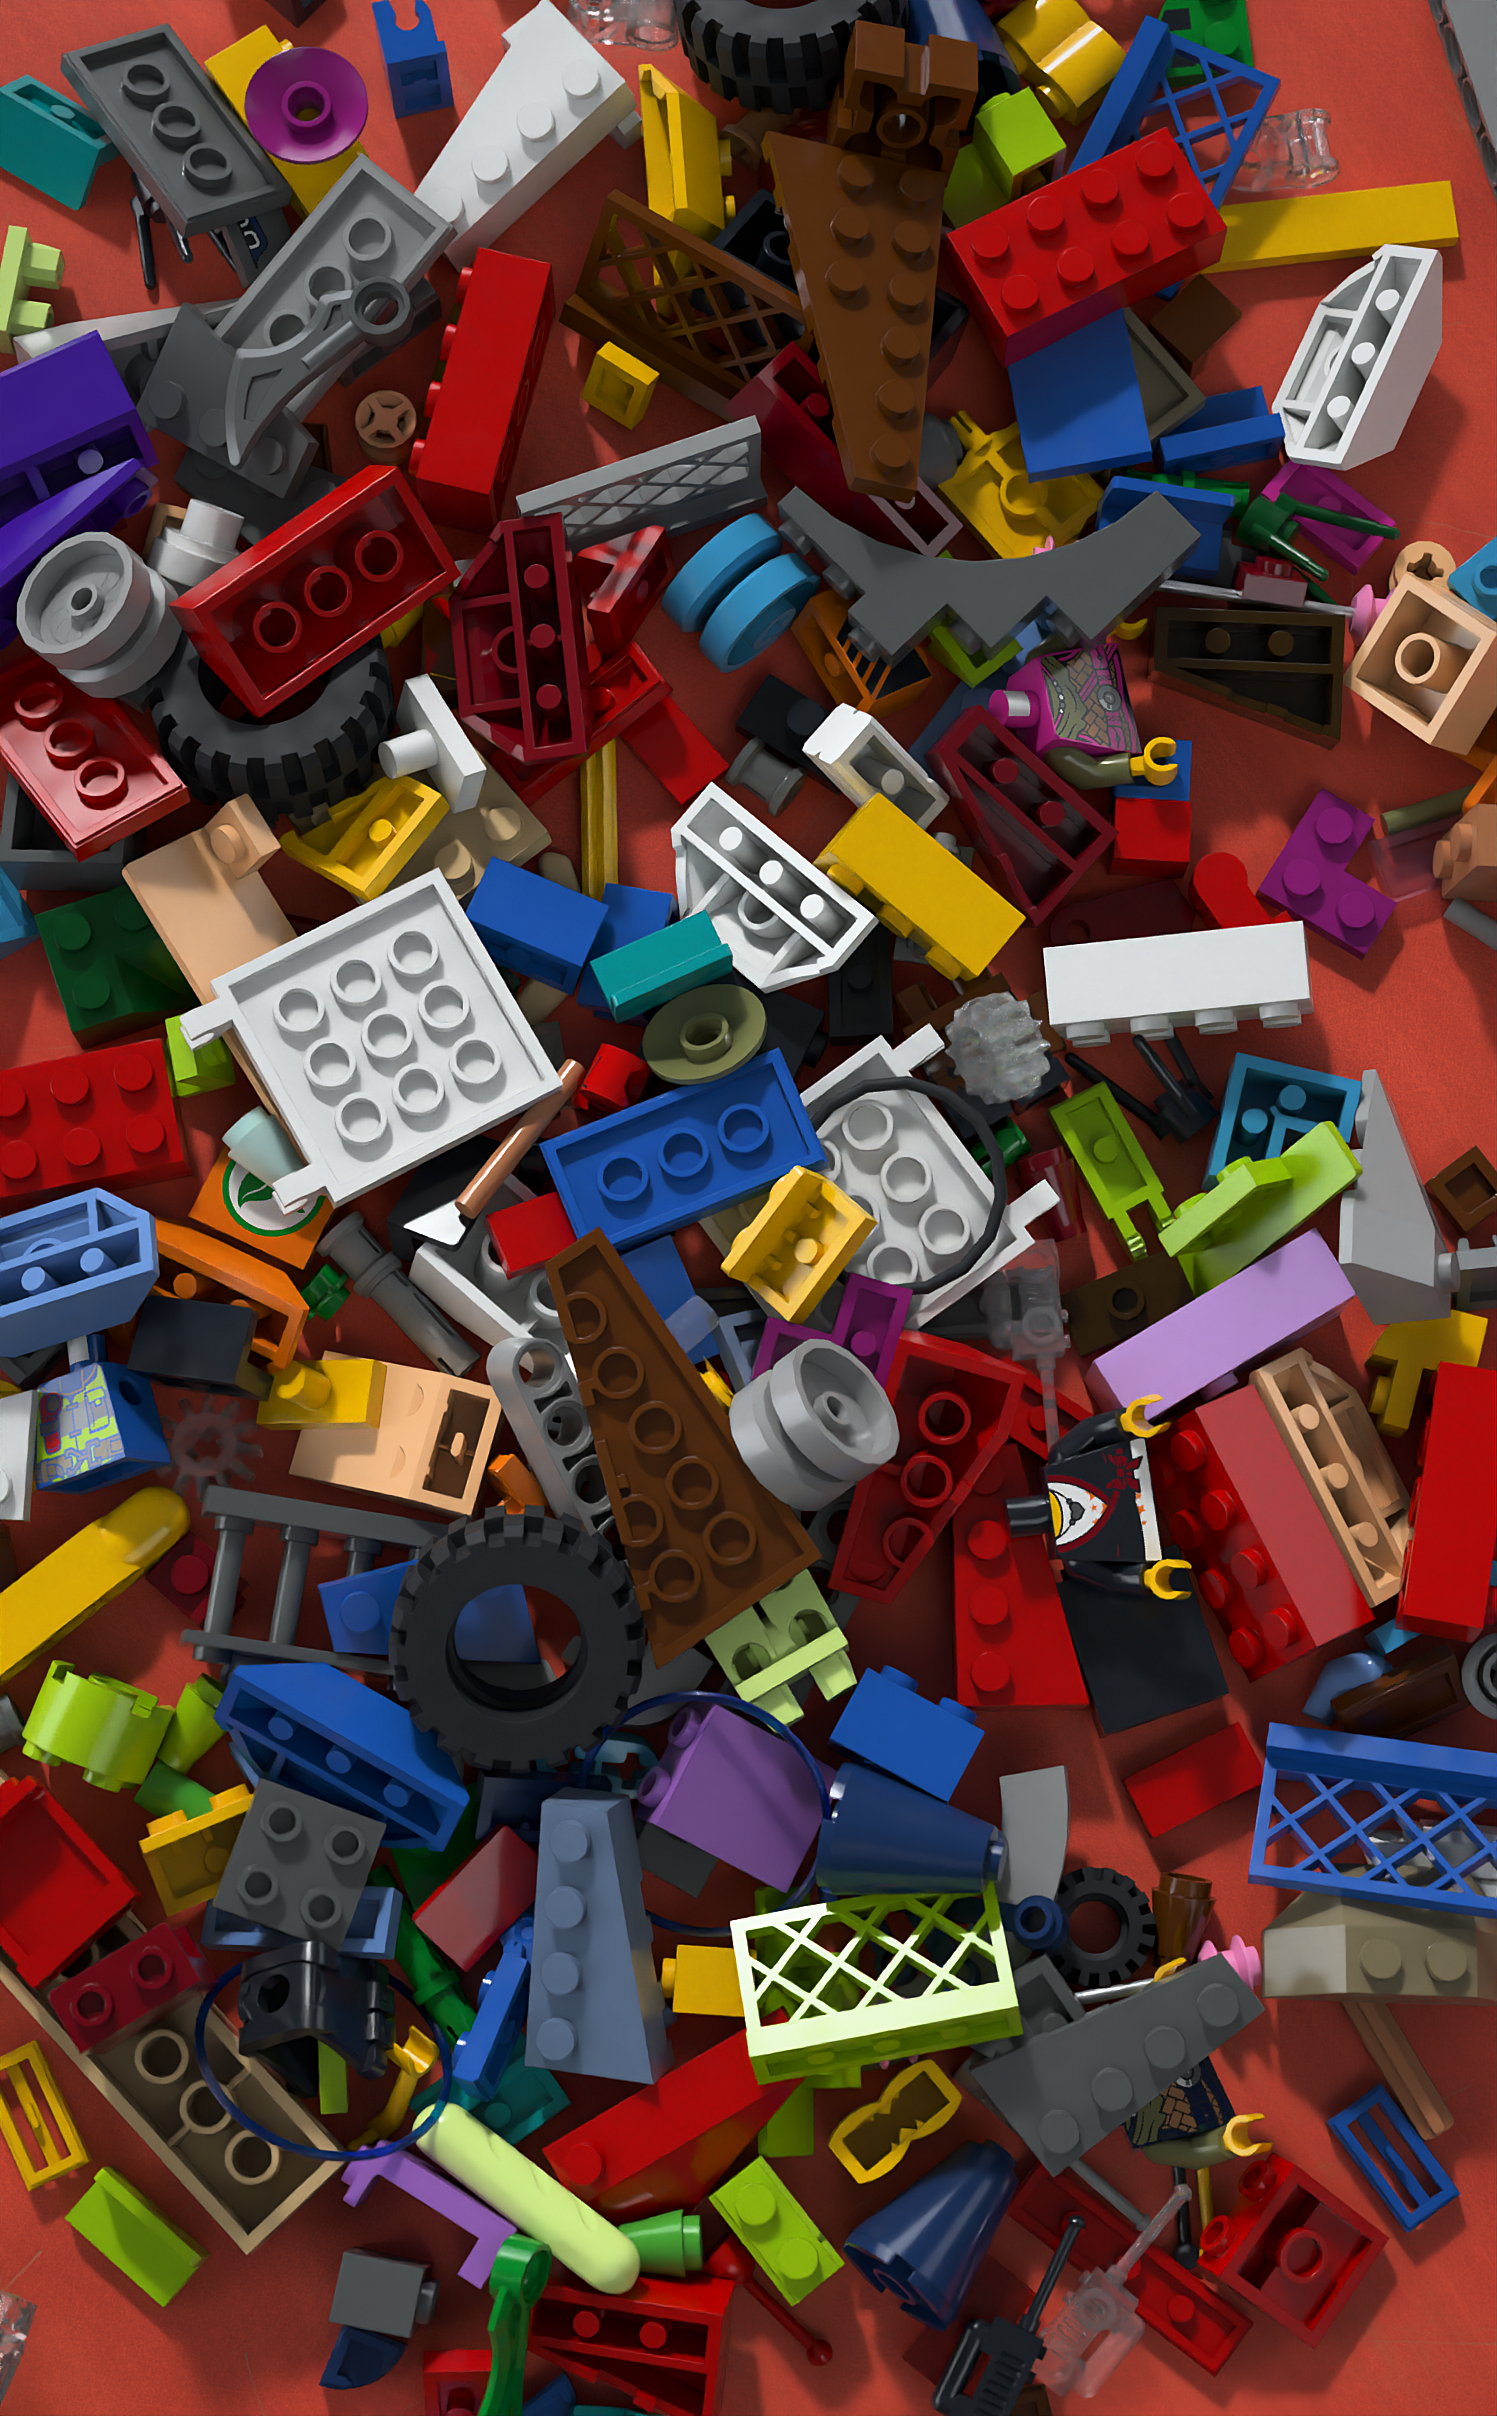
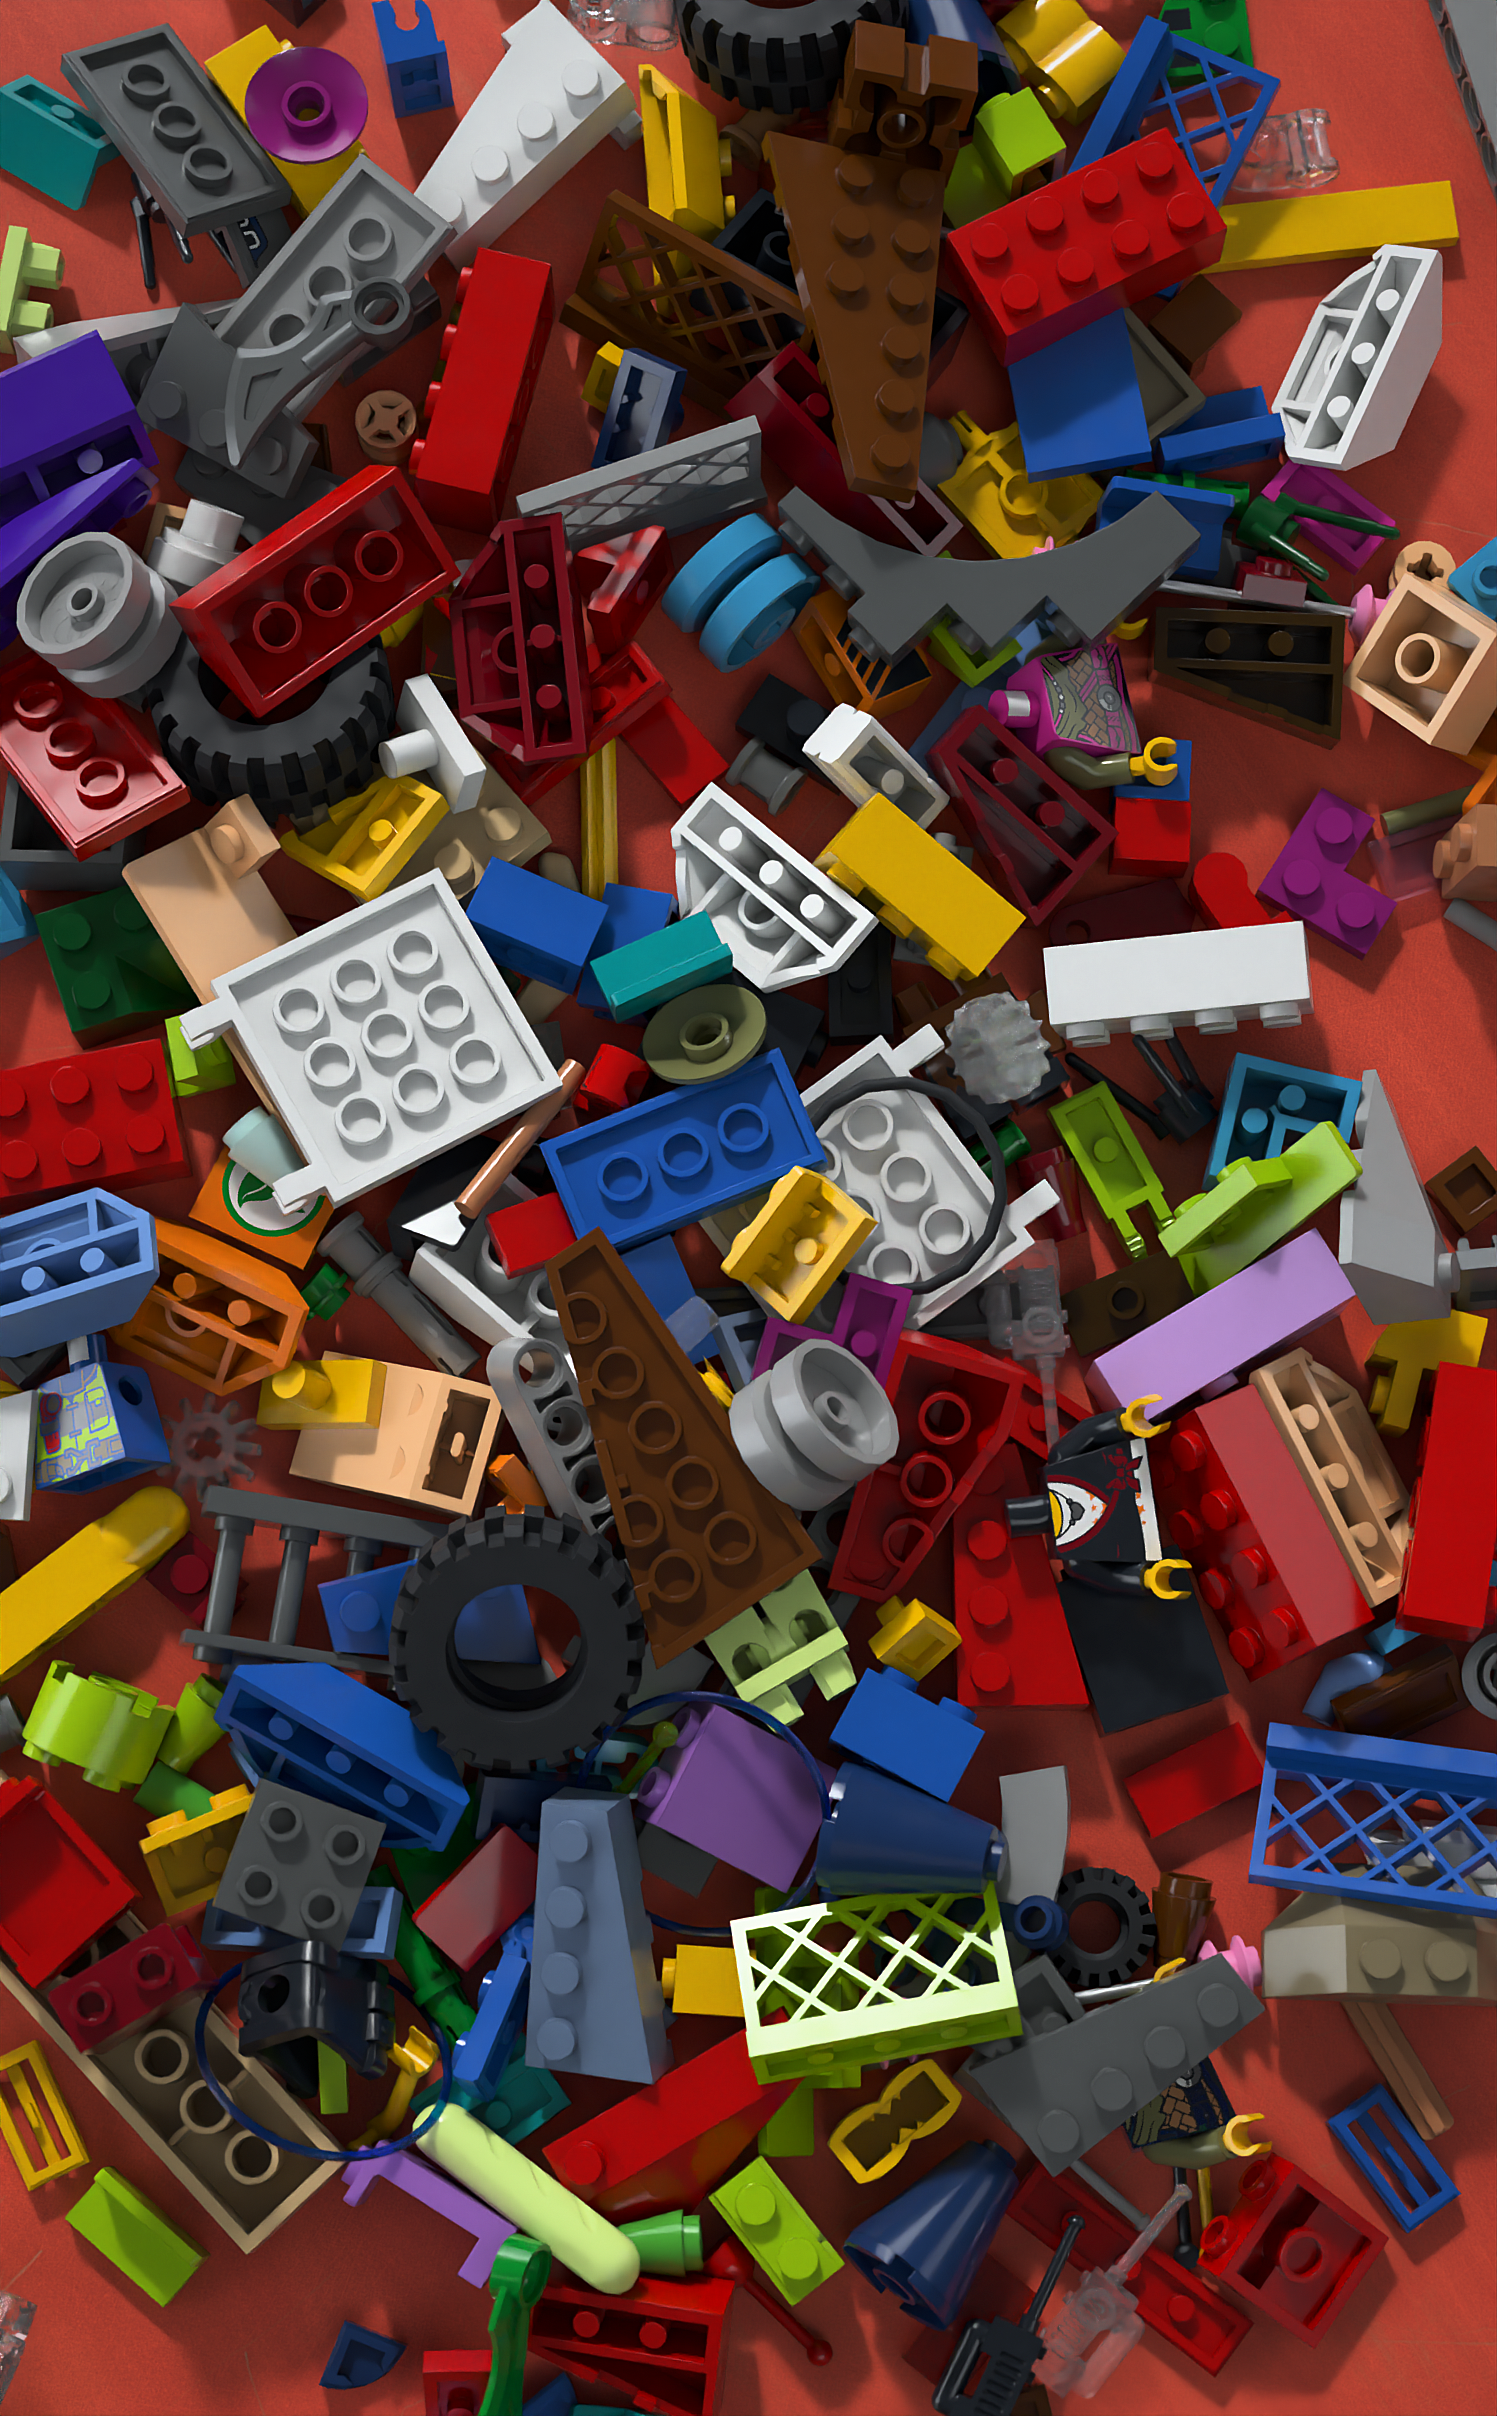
(198, 1348): black panel -> none
(384, 2292): dark grey brick -> none
(641, 407): none -> dark blue tile
(664, 1736): none -> clear neon green hinge
(912, 1637): none -> yellow tile

